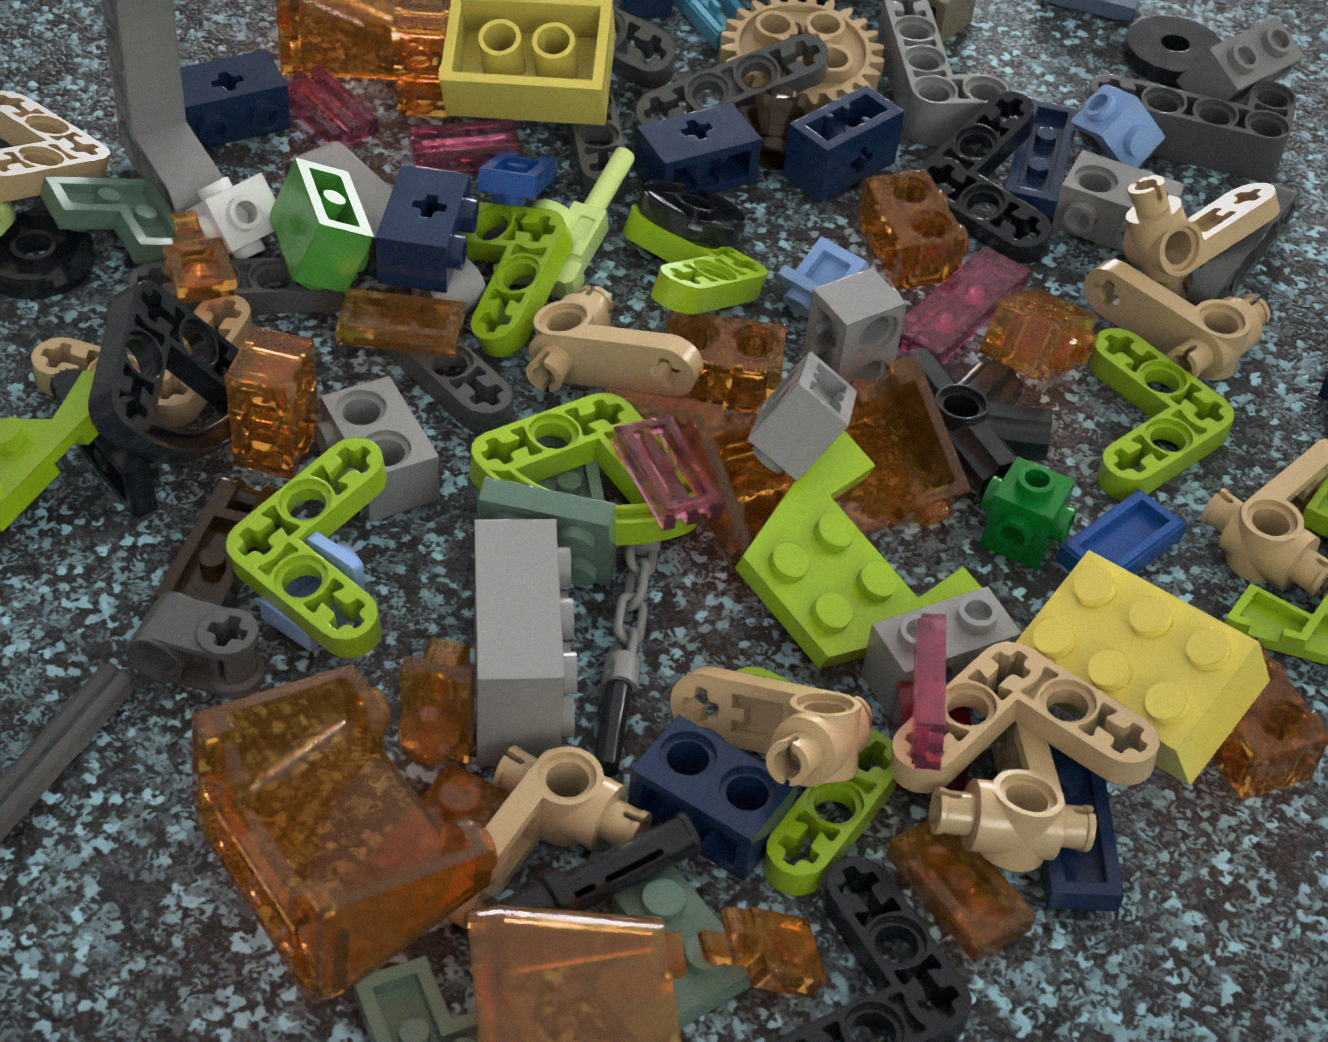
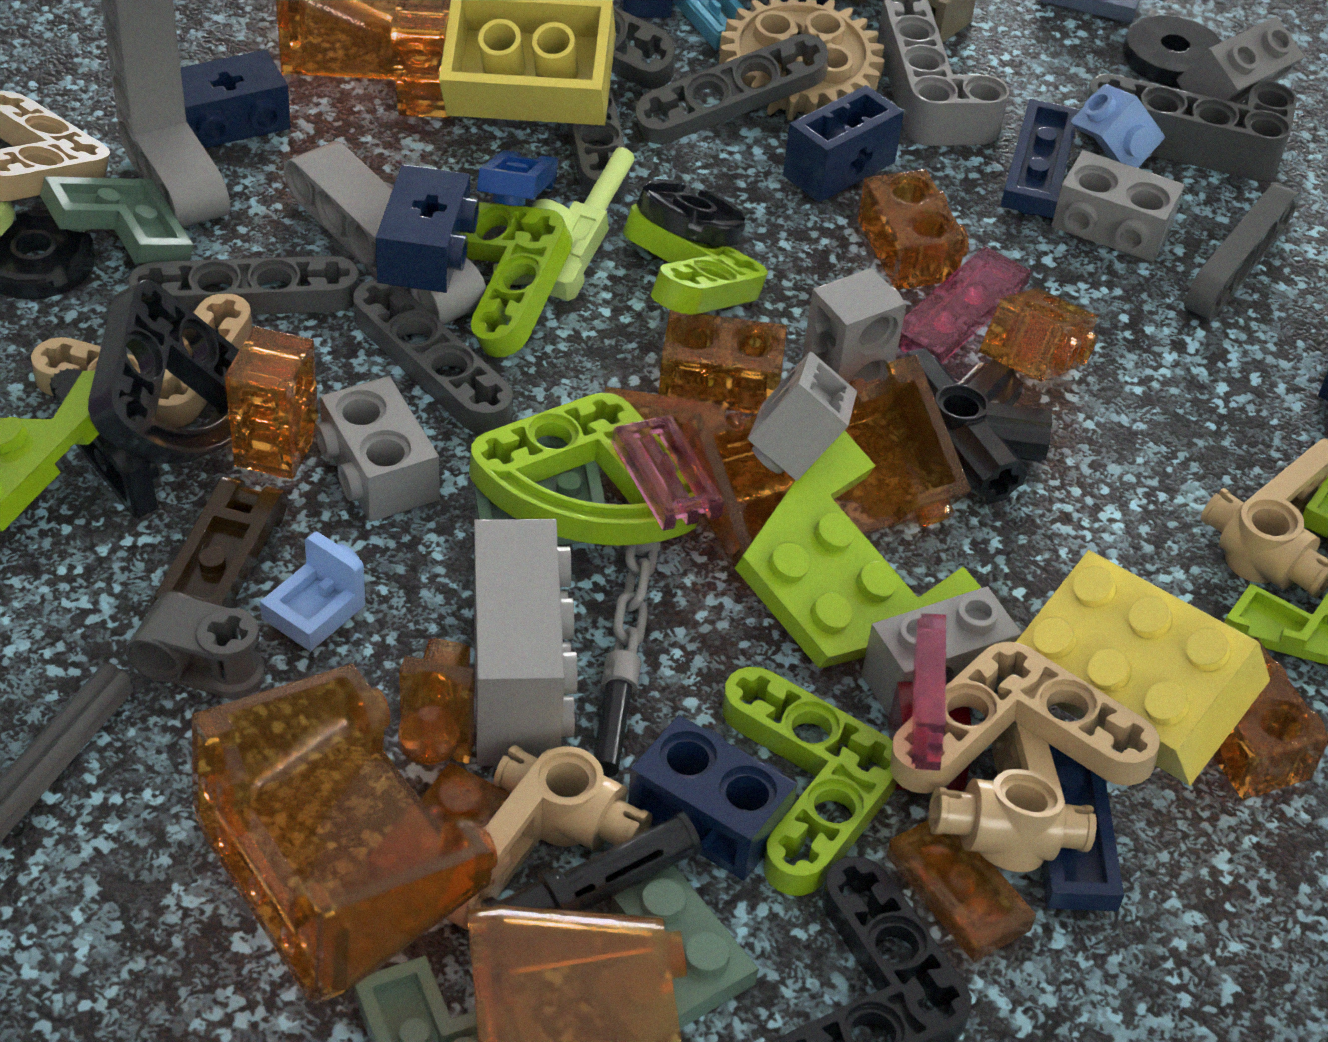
(195, 265): clear orange plate -> none
(236, 214): white brick -> none
(292, 558): lime beam -> none
(321, 227): bright green brick -> none
(335, 105): clear pink tile -> none
(401, 322): clear orange plate -> none
(461, 145): clear pink tile -> none
(581, 523): sand green plate -> none
(582, 348): tan piece -> none
(702, 149): dark blue brick -> none
(771, 120): dark brown rock -> none
(772, 947): clear orange plate -> none
(802, 729): tan piece -> none
(822, 265): light blue bracket -> none
(971, 185): black beam -> none
(1027, 512): green brick -> none
(1126, 535): blue tile -> none
(1171, 246): tan piece -> none
(1188, 417): lime beam -> none
(1198, 338): tan piece -> none

